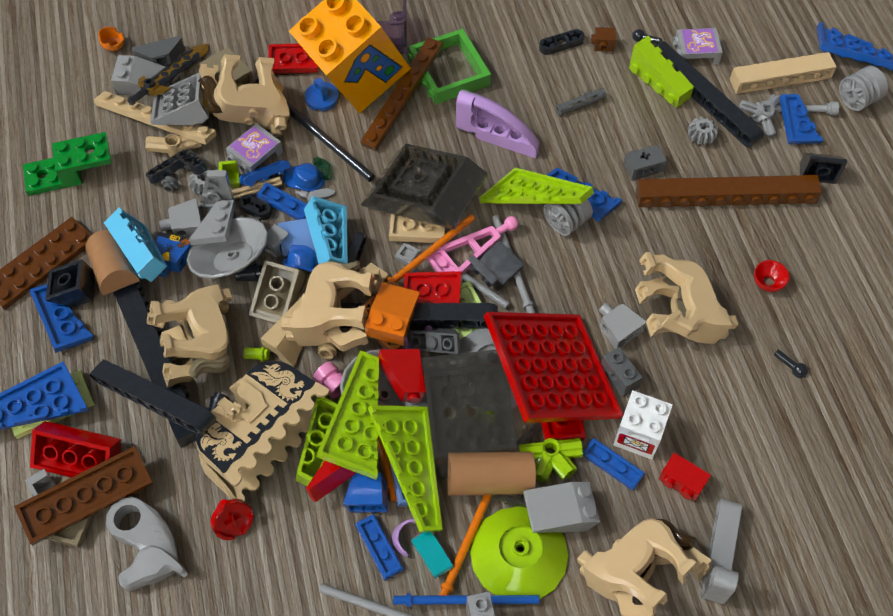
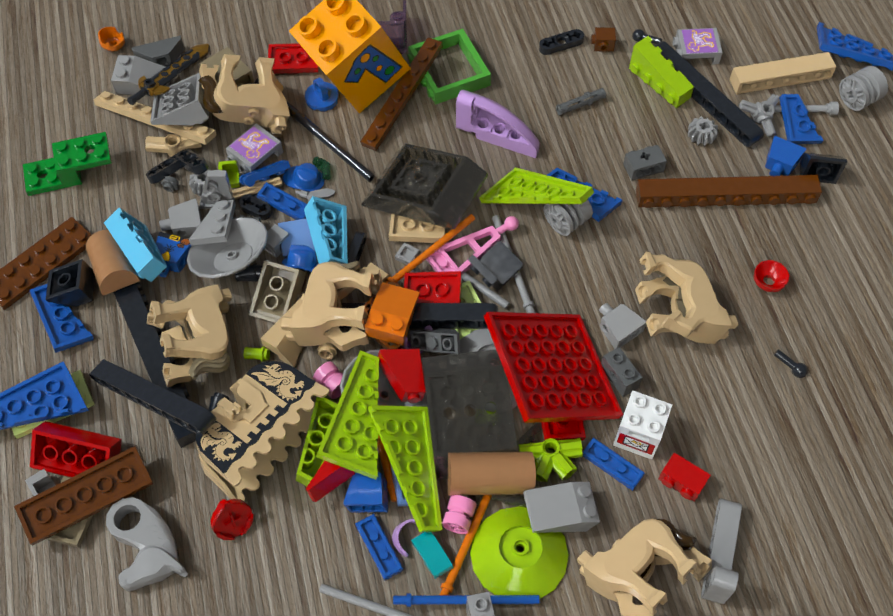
(458, 516): none -> bright pink wheel
(783, 157): none -> blue torso

